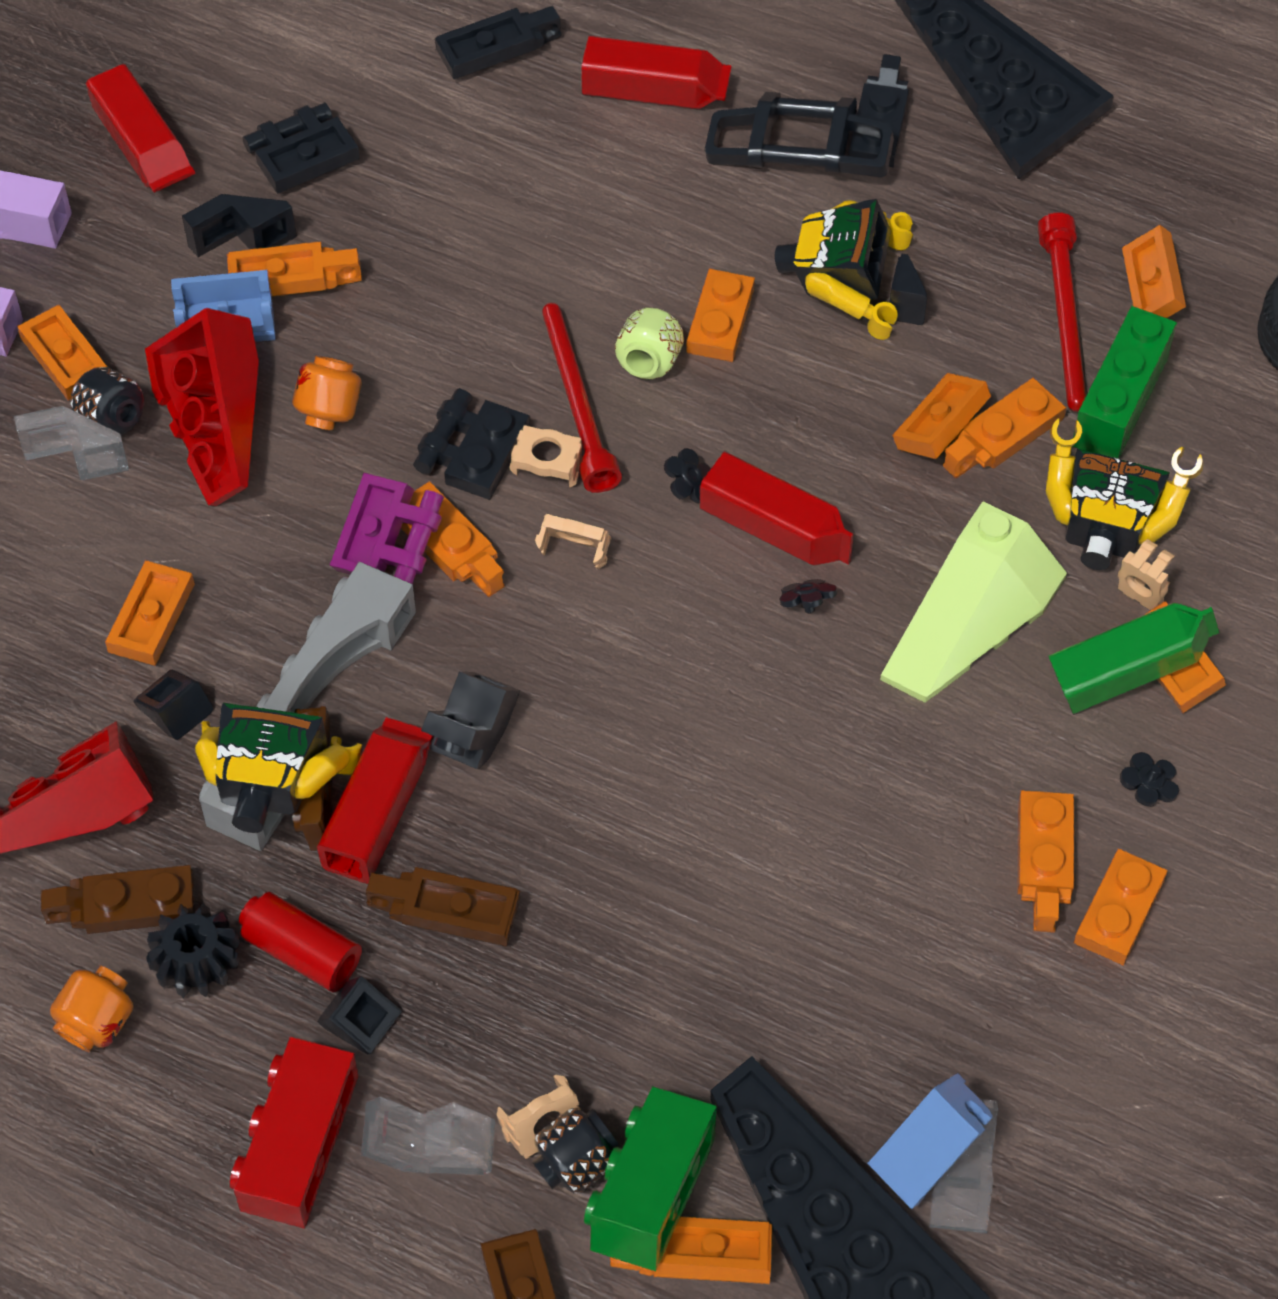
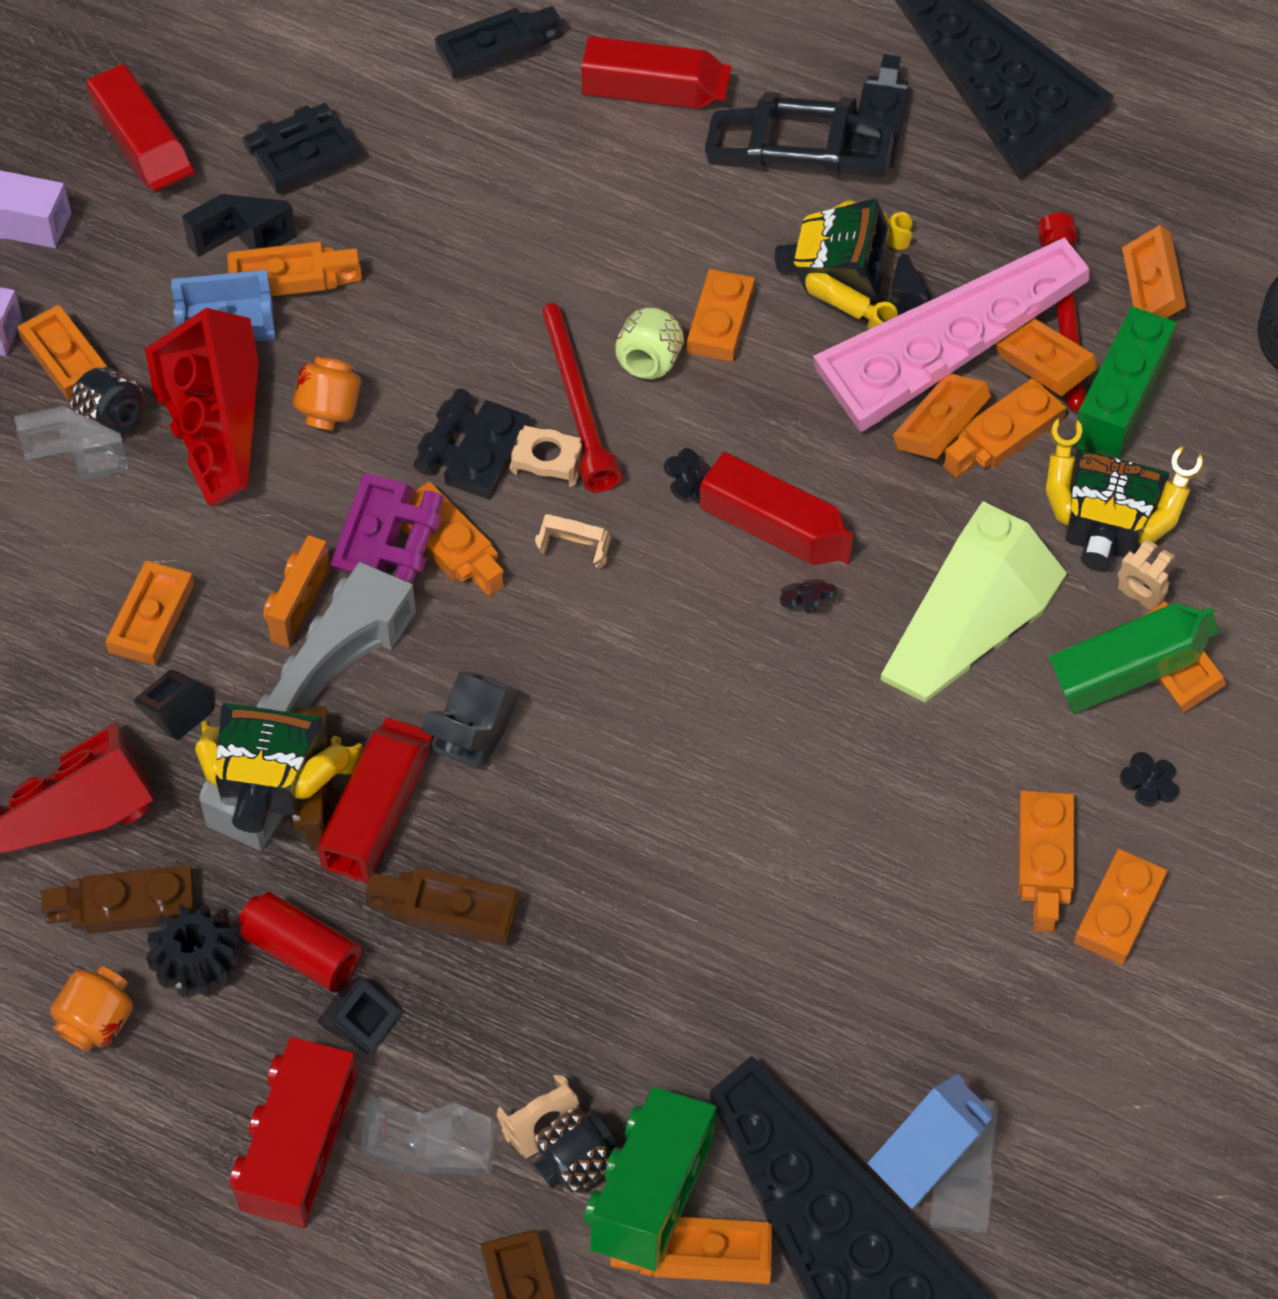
(302, 582): none -> orange plate
(920, 347): none -> bright pink wing
(1047, 356): none -> orange plate

